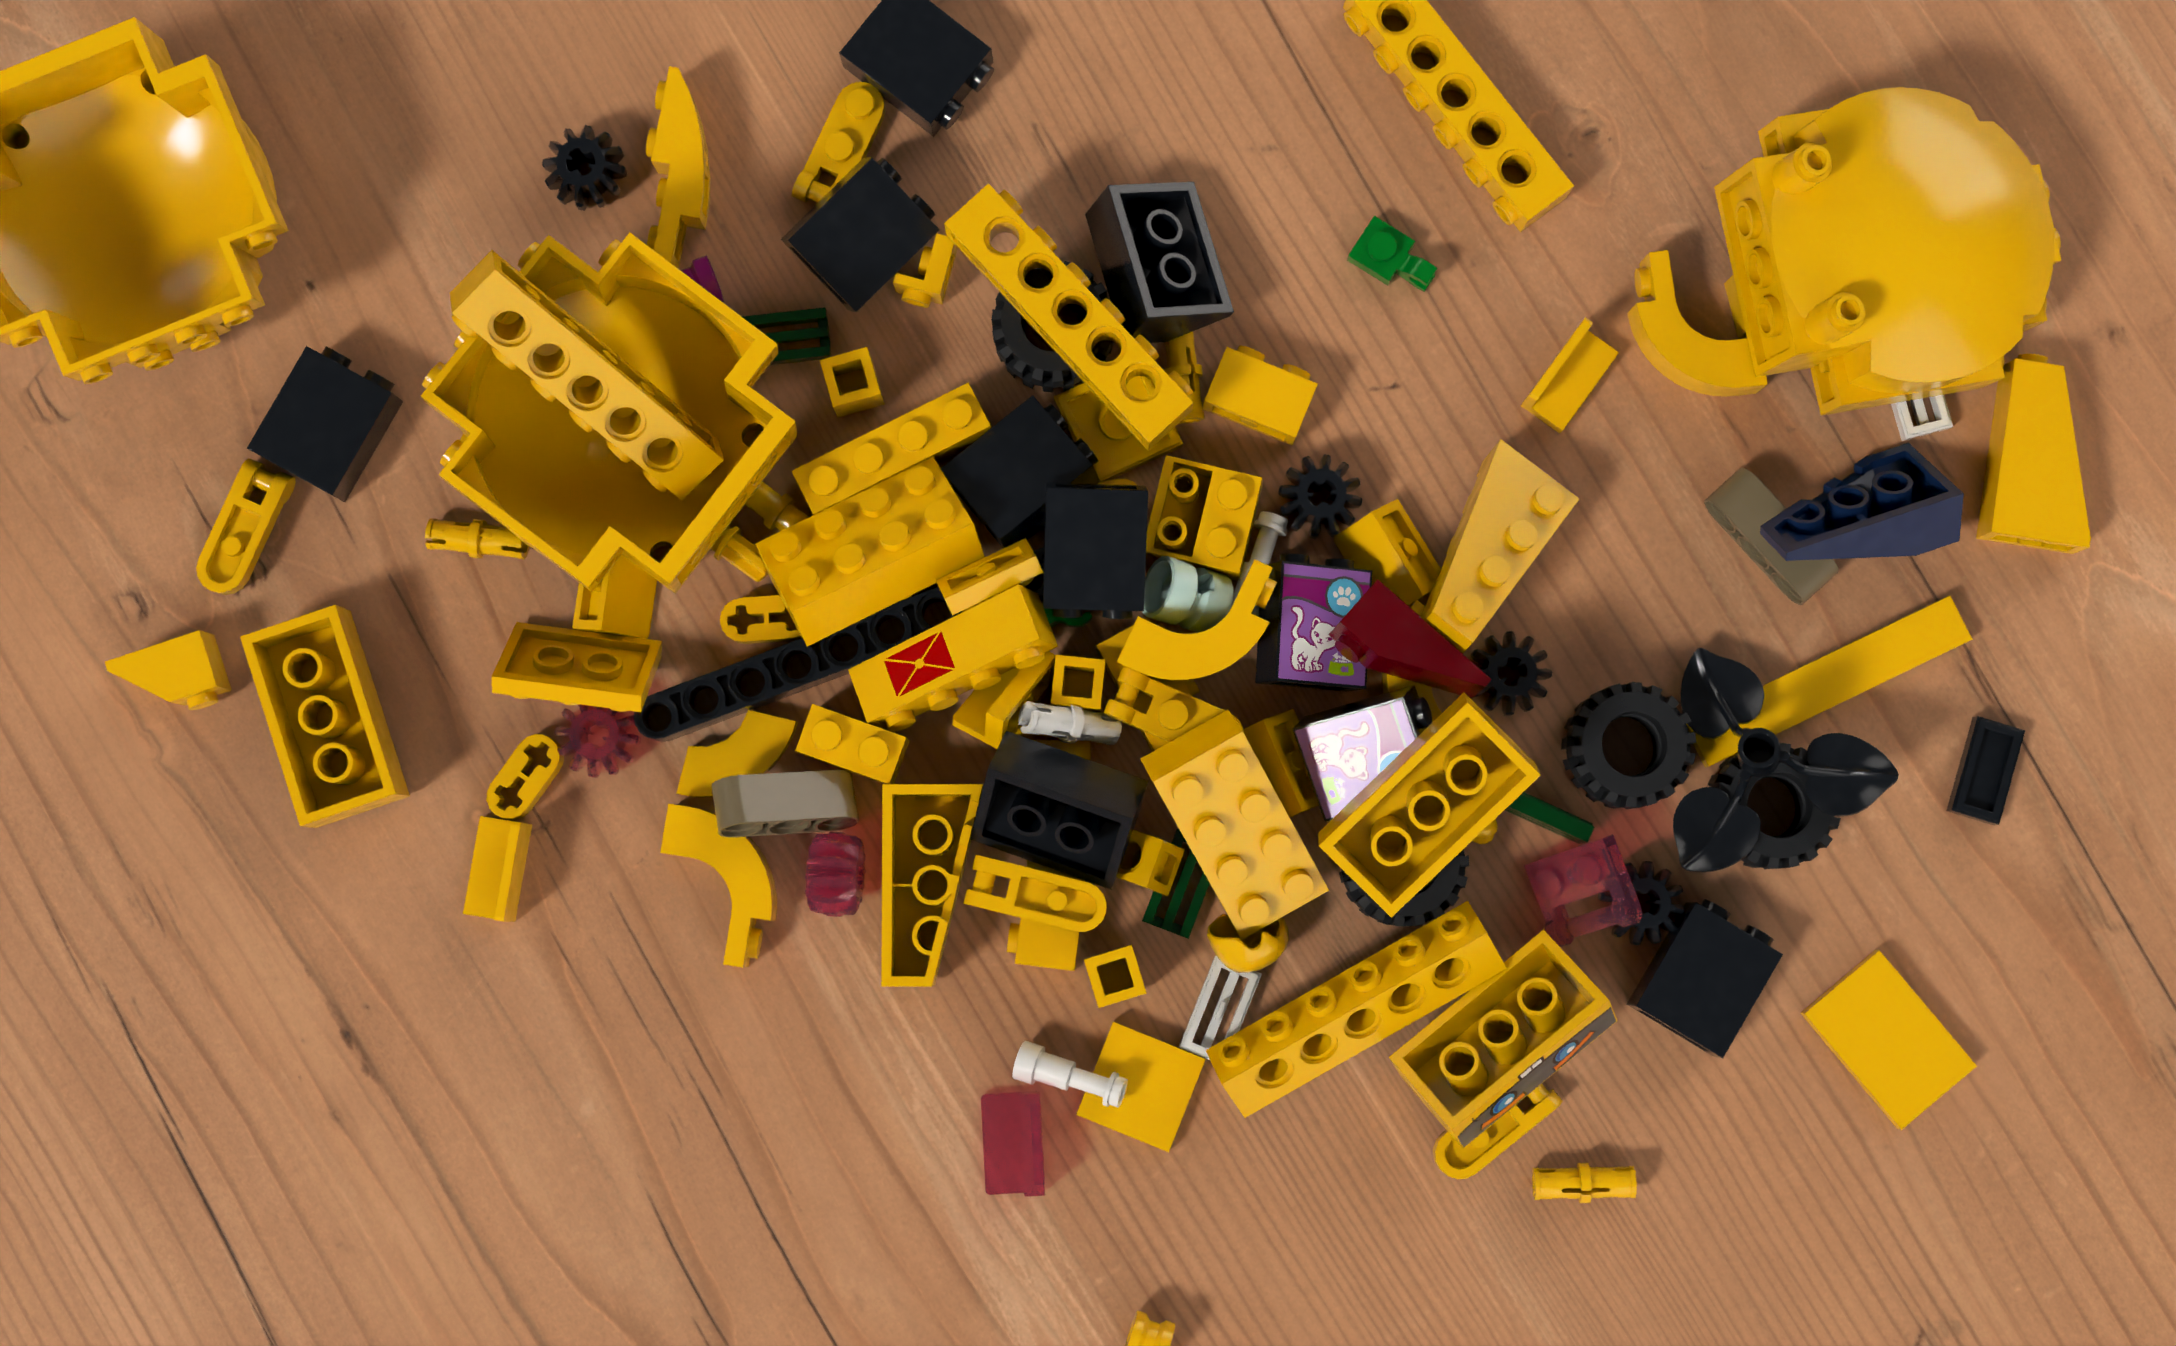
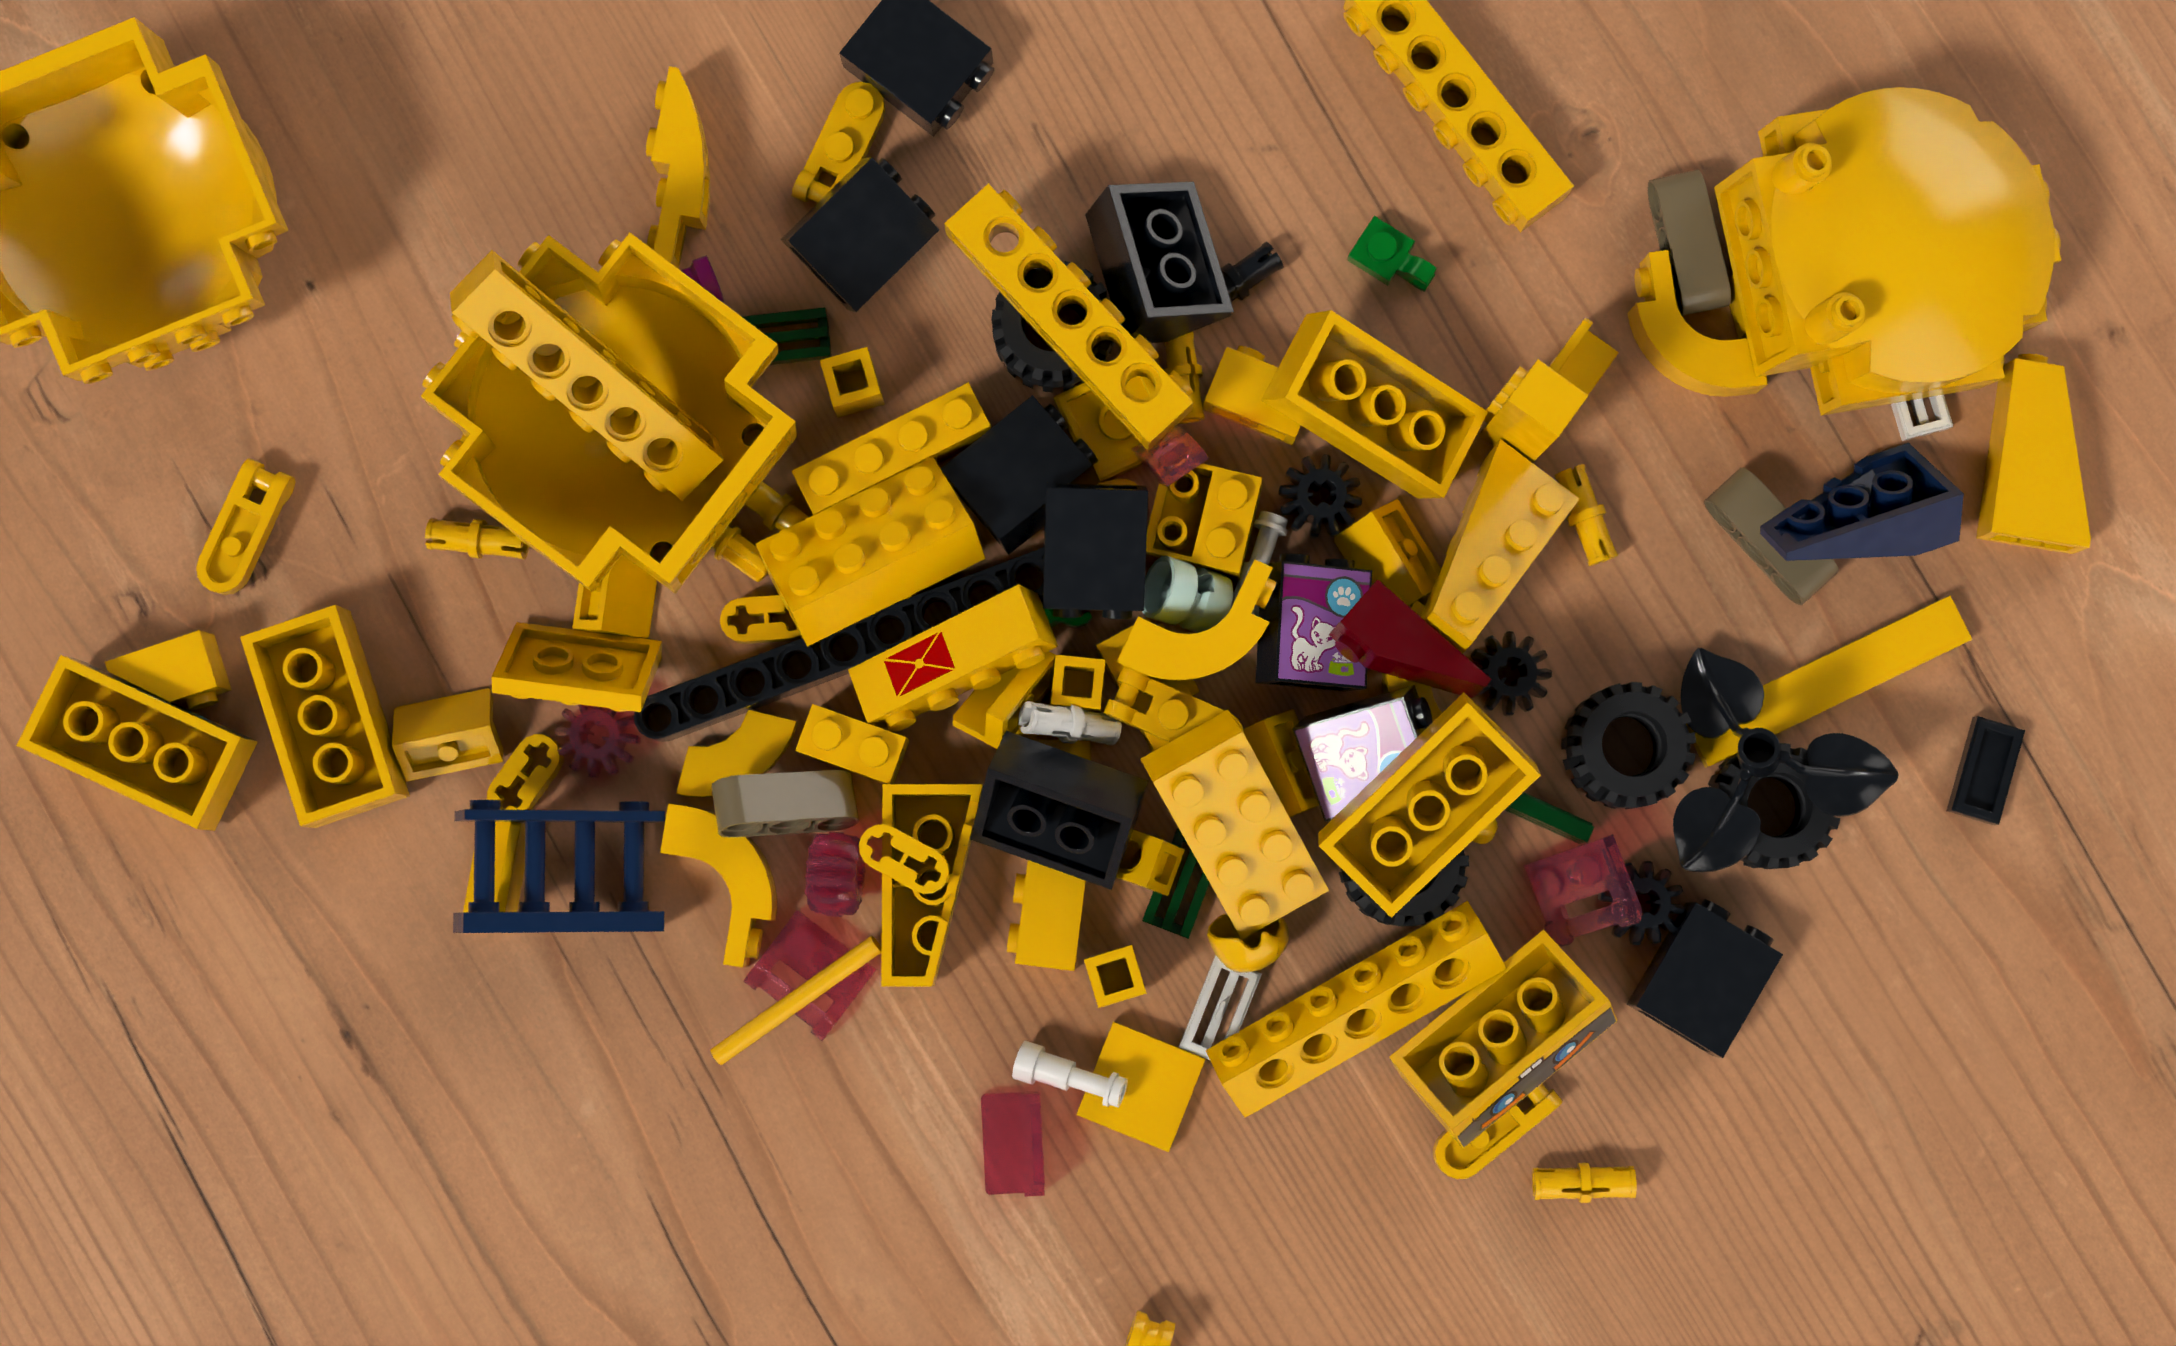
(137, 743): none -> yellow brick
(326, 421): black brick -> none
(446, 735): none -> yellow panel
(534, 912): none -> dark blue fence
(602, 161): black gear -> none
(796, 1000): none -> yellow bar
(808, 951): none -> clear pink plate
(910, 848): none -> yellow beam
(936, 266): yellow bracket -> none
(989, 576): yellow plate -> none
(1037, 895): yellow plate -> none
(1172, 456): none -> slope
(1250, 271): none -> black pin
(1374, 405): none -> yellow brick
(1532, 410): none -> yellow brick
(1587, 516): none -> yellow pin
(1689, 233): none -> dark tan beam
(1888, 1039): yellow tile -> none

